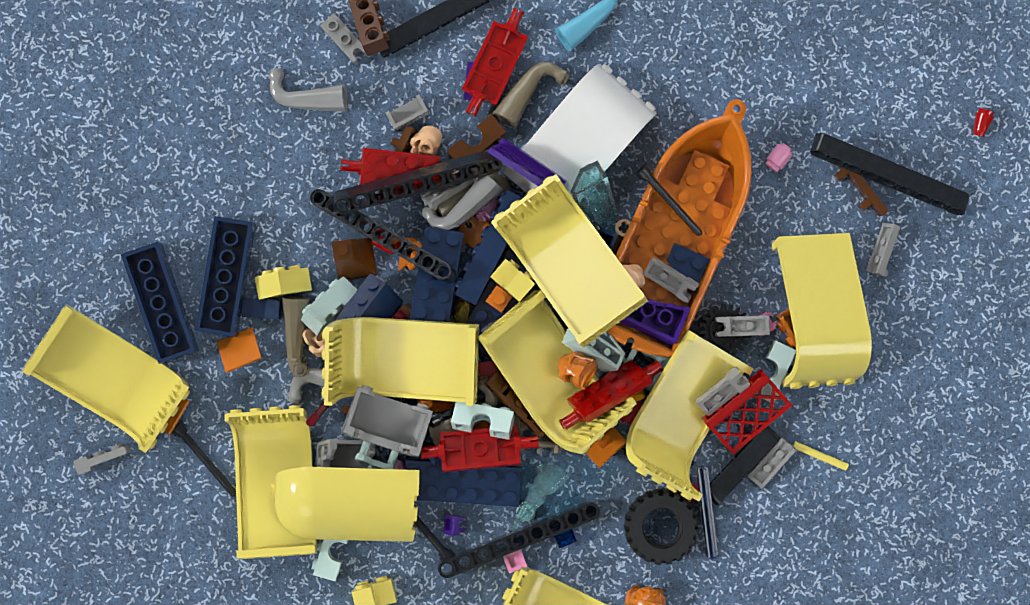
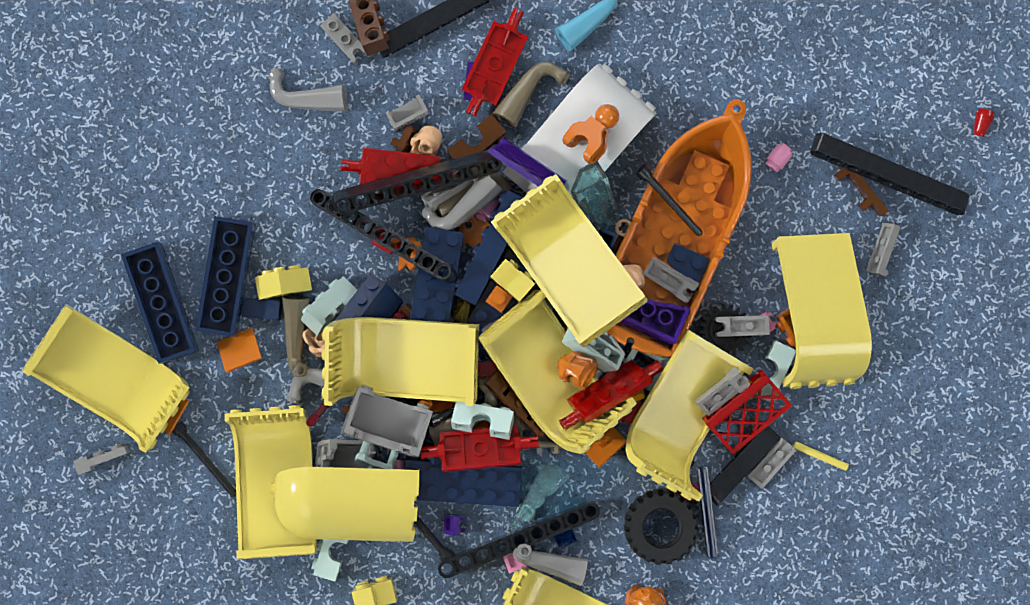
(354, 258): reddish brown slope -> none
(565, 567): none -> light grey animal
(594, 131): none -> orange piece

